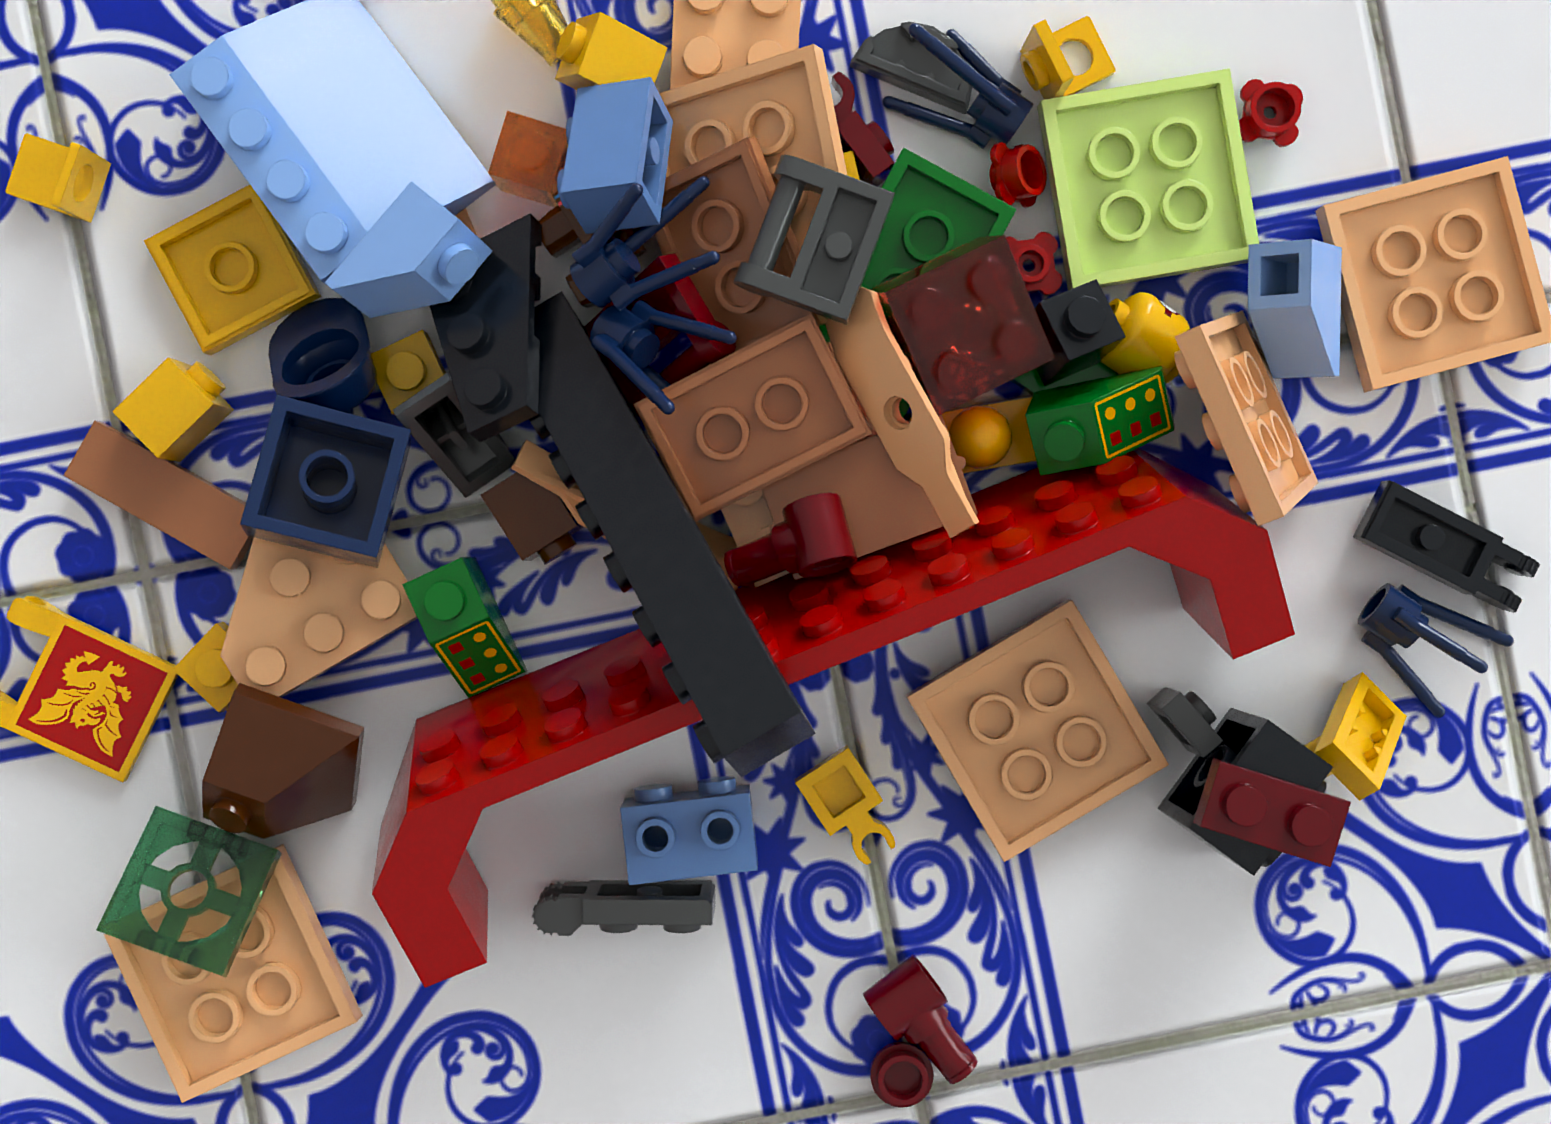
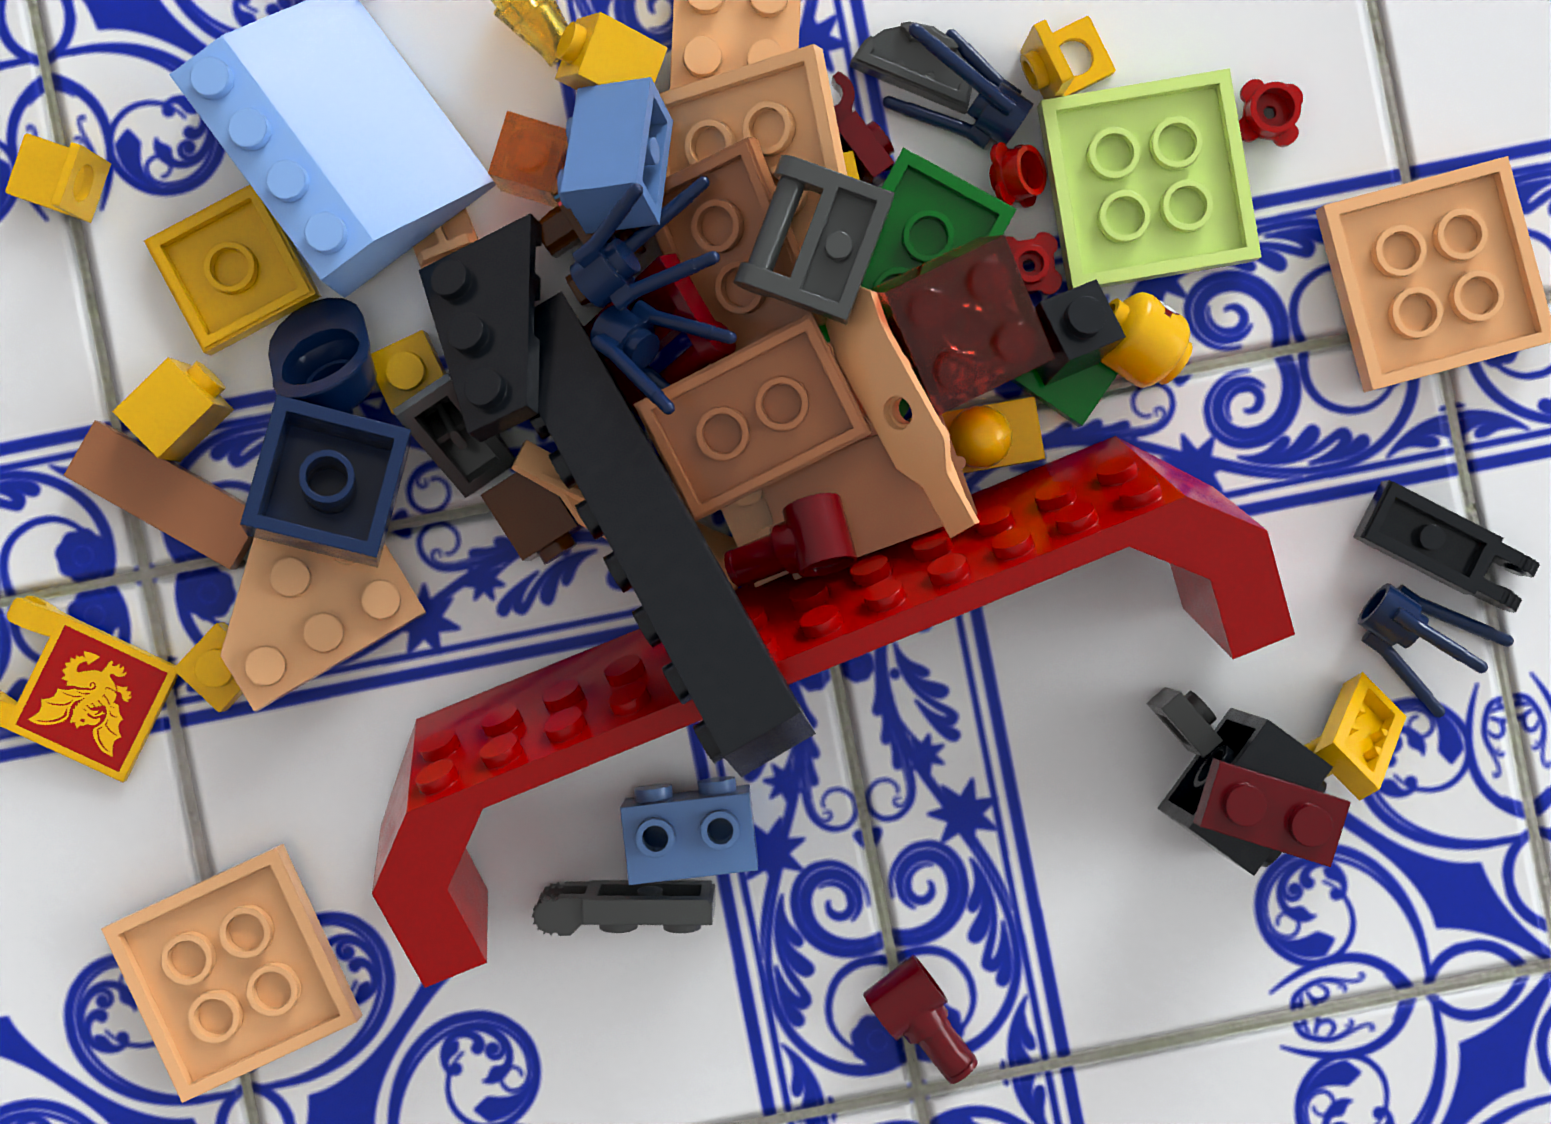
(167, 829): clear green piece -> none
(279, 766): reddish brown slope -> none
(409, 258): light blue slope -> none
(465, 625): green slope -> none
(842, 797): yellow plate -> none
(901, 1074): dark red plate -> none
(1037, 730): light nougat plate -> none
(1098, 419): green slope -> none
(1245, 416): light nougat plate -> none
(1296, 306): light blue slope -> none

